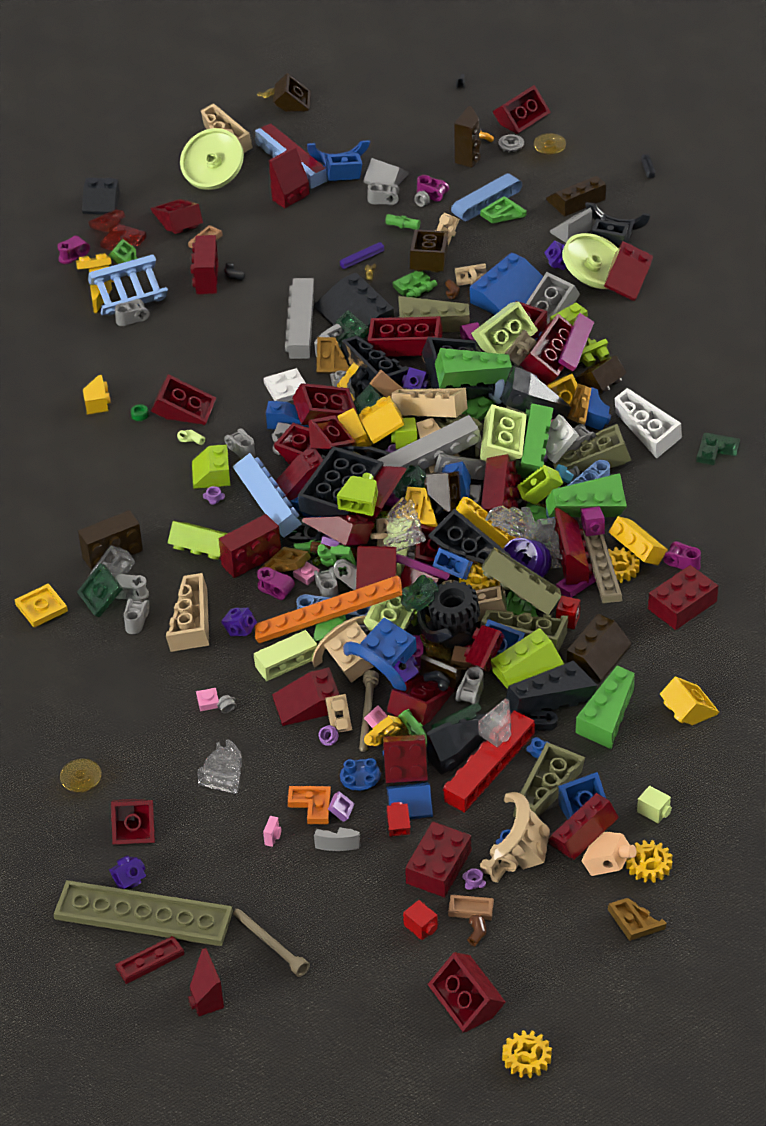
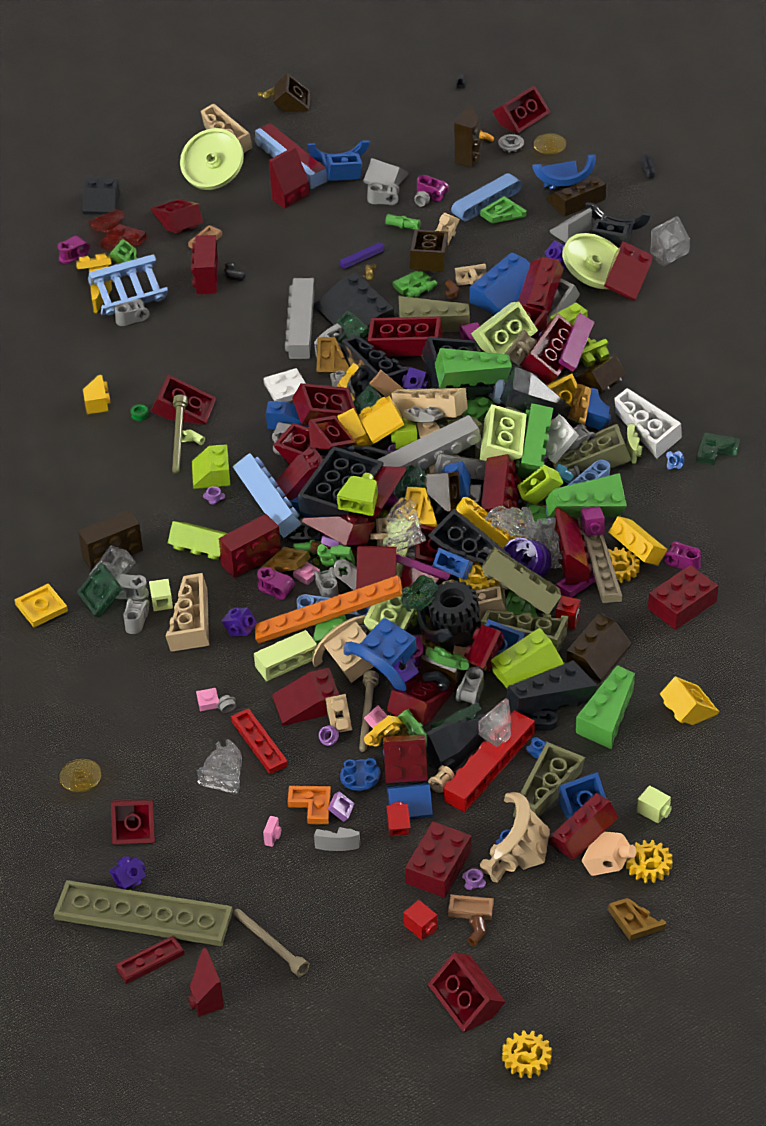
(161, 594): none -> yellowish green brick
(180, 403): none -> olive piece
(240, 443): light grey piece -> none
(259, 741): none -> red plate
(426, 415): none -> light grey slope
(441, 779): none -> tan bush
(445, 658): none -> bright green plate
(541, 283): none -> dark red slope
(563, 173): none -> blue piece
(633, 443): none -> yellowish green slope
(669, 241): none -> clear slope
(678, 456): none -> plate

